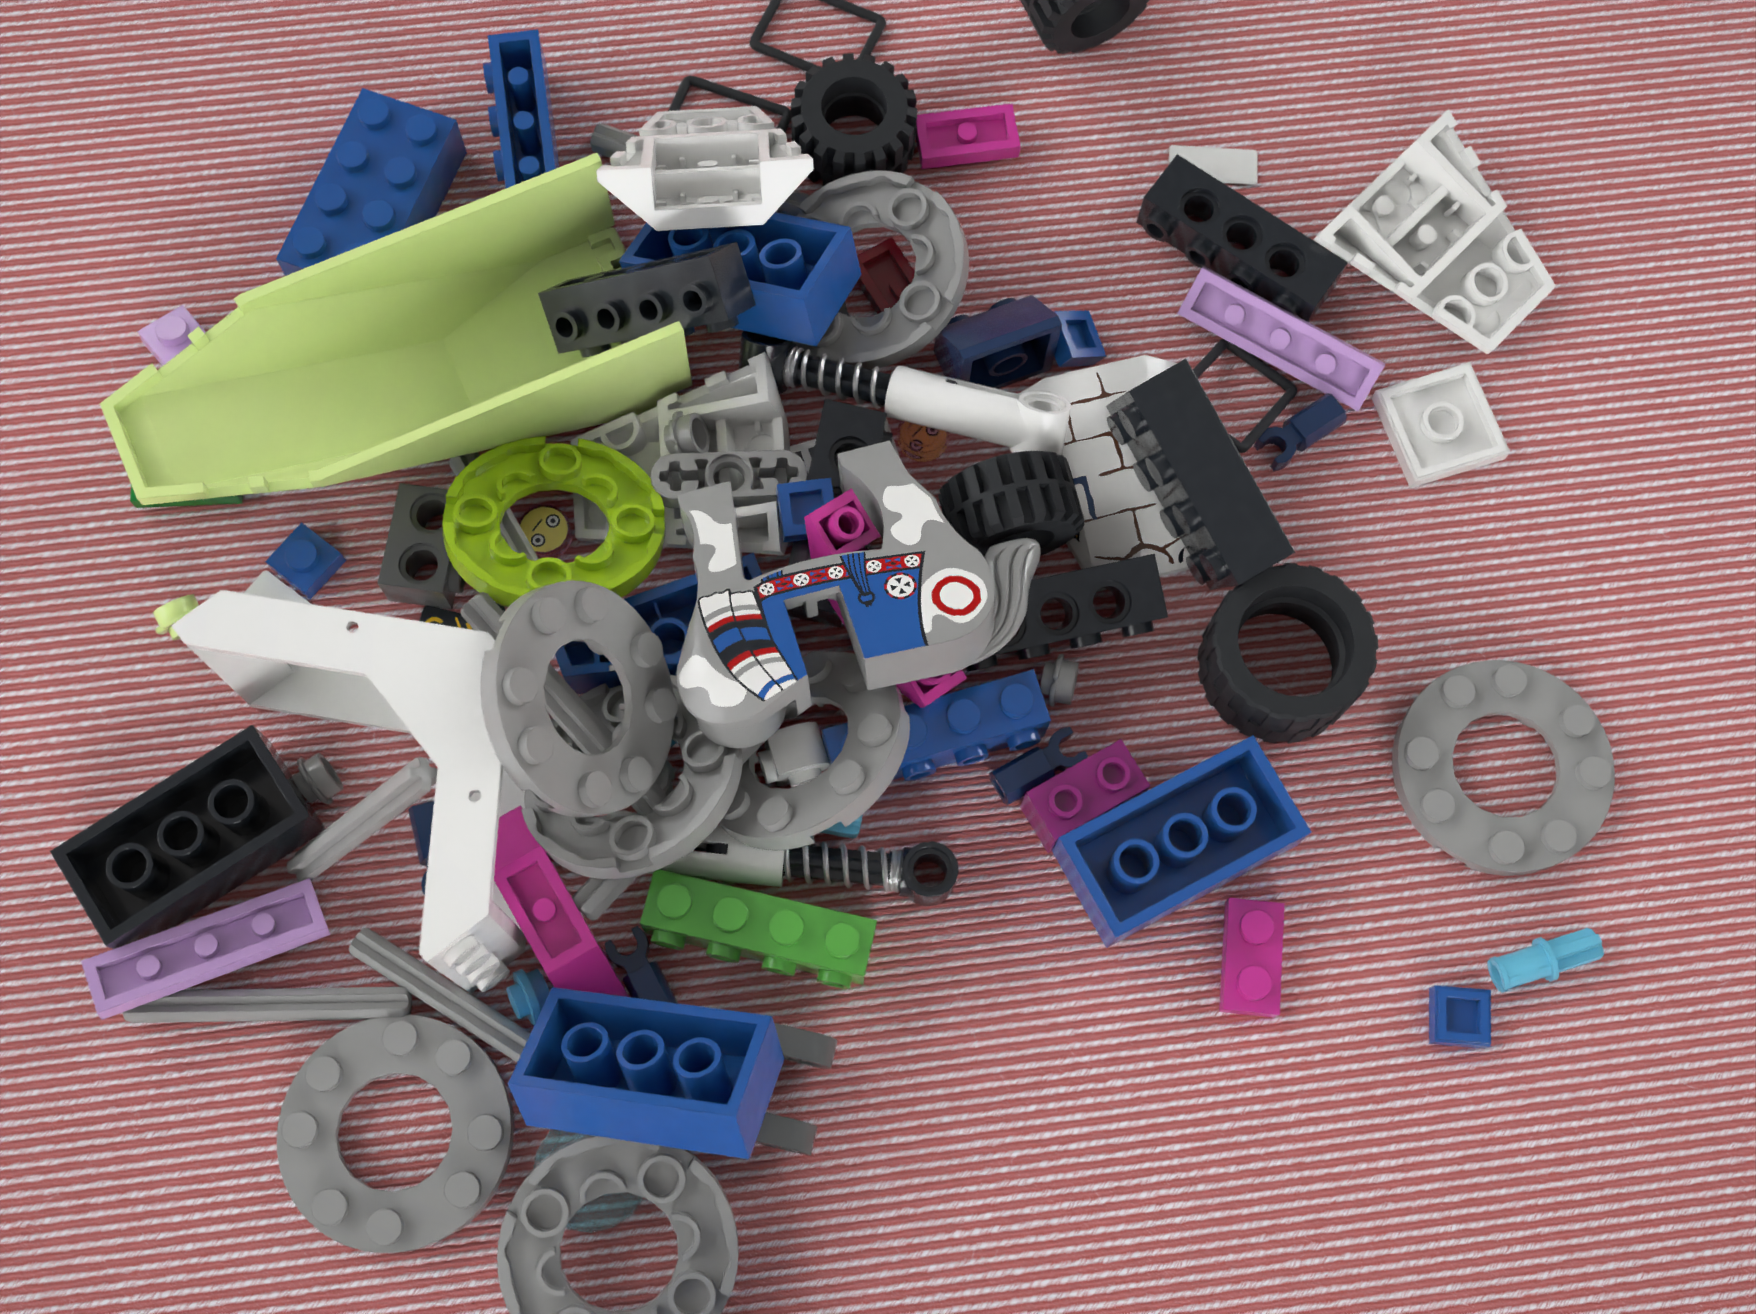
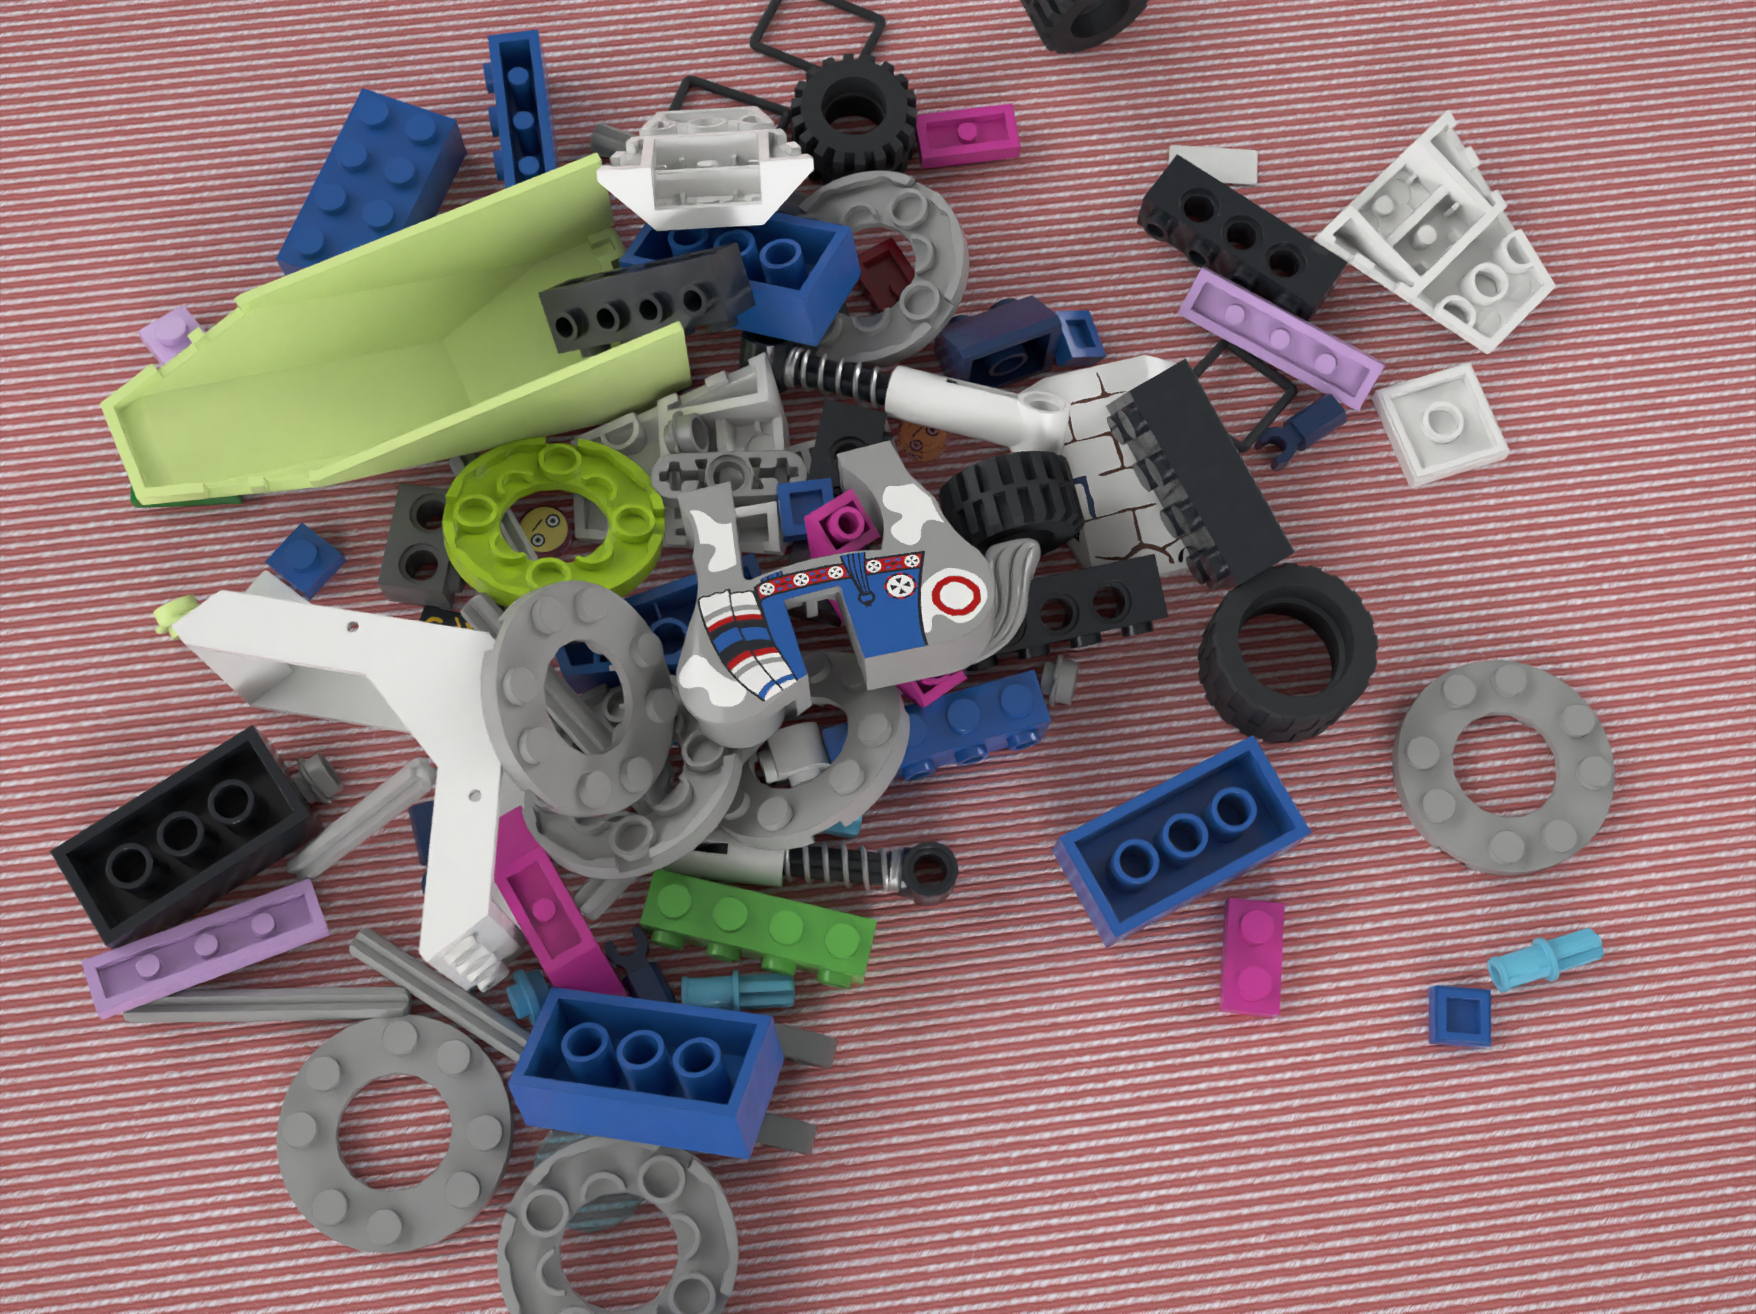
(739, 991): none -> medium azure axle
(1033, 768): dark blue bar -> none
(1083, 793): magenta brick -> none

